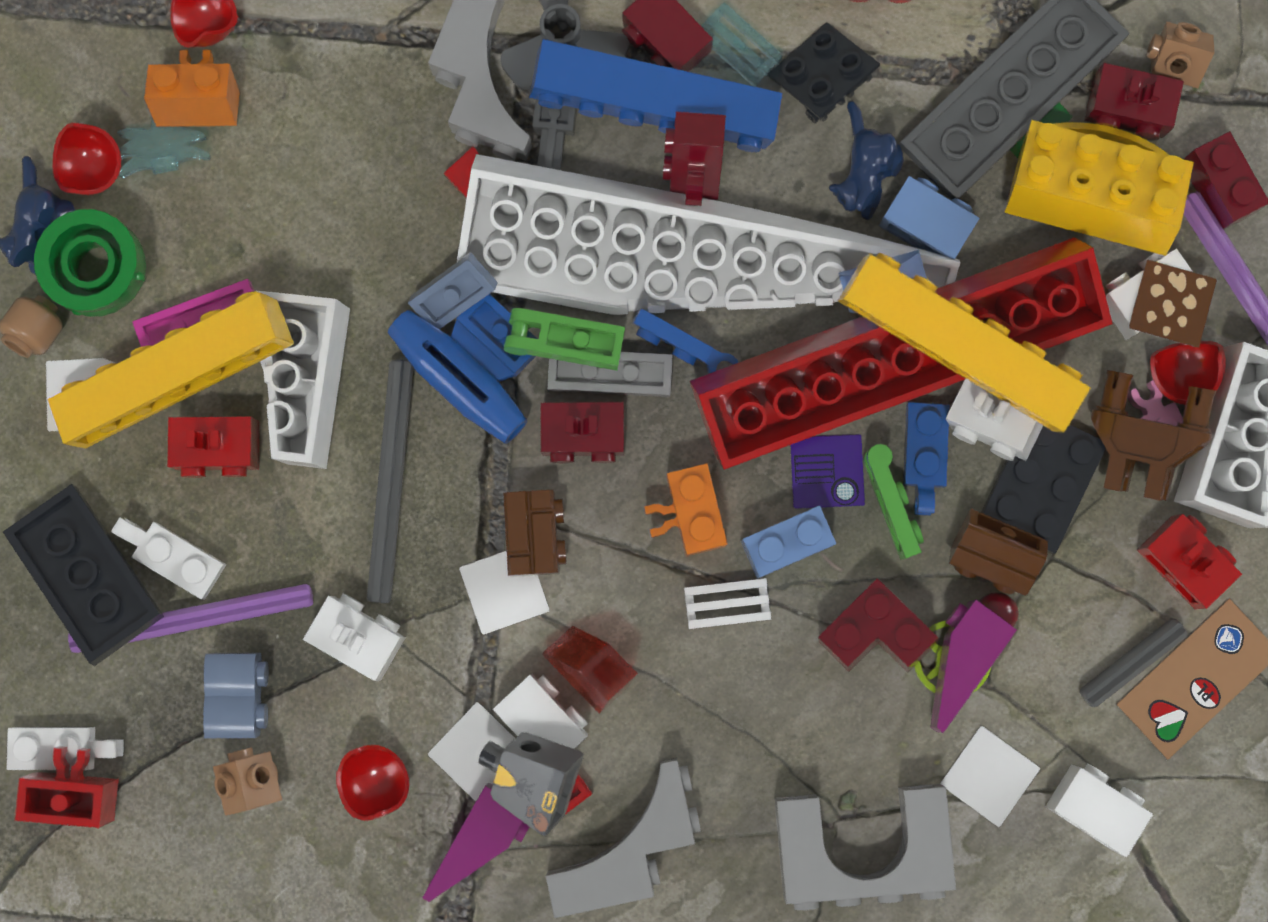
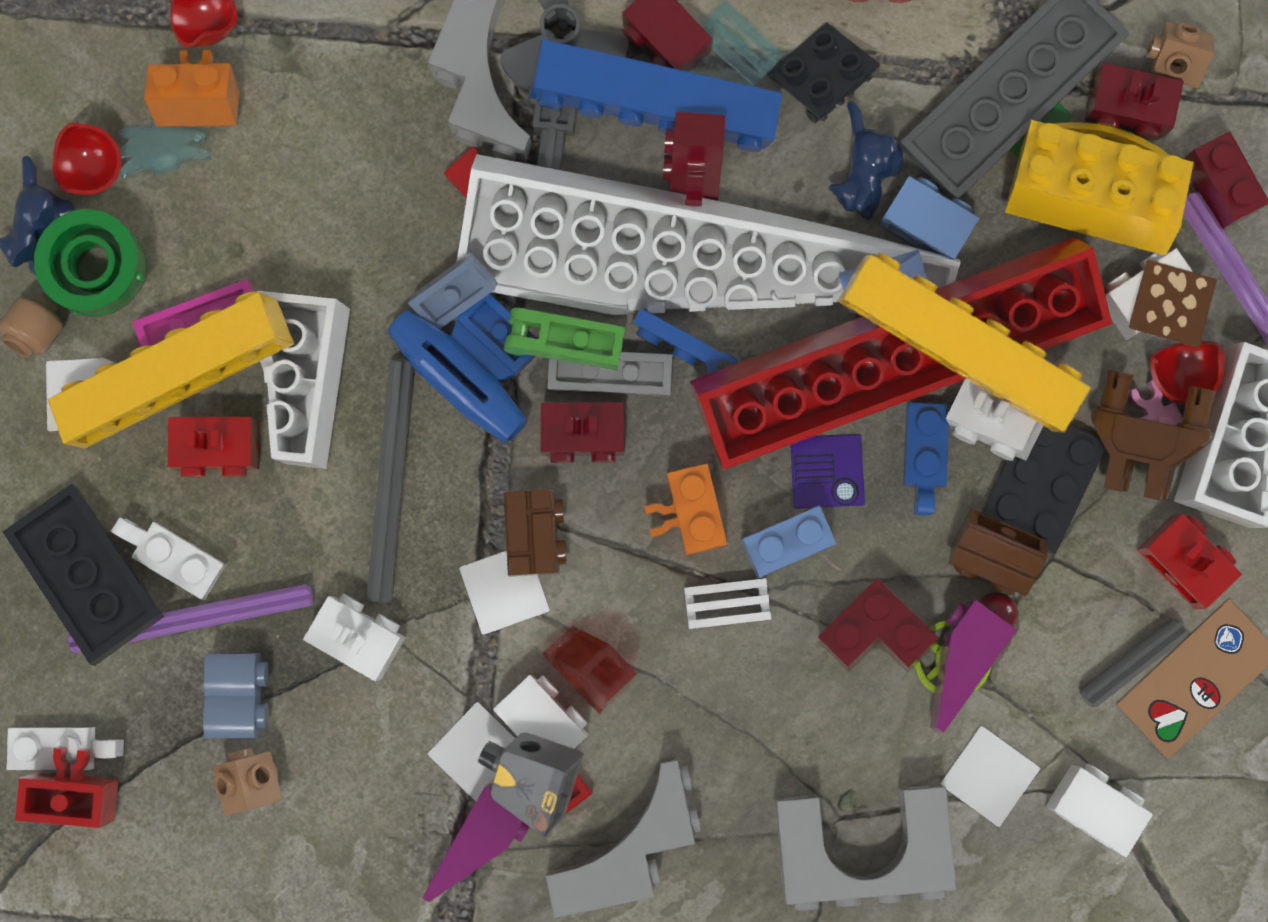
(372, 782): red helmet -> none
(892, 500): bright green plate -> none

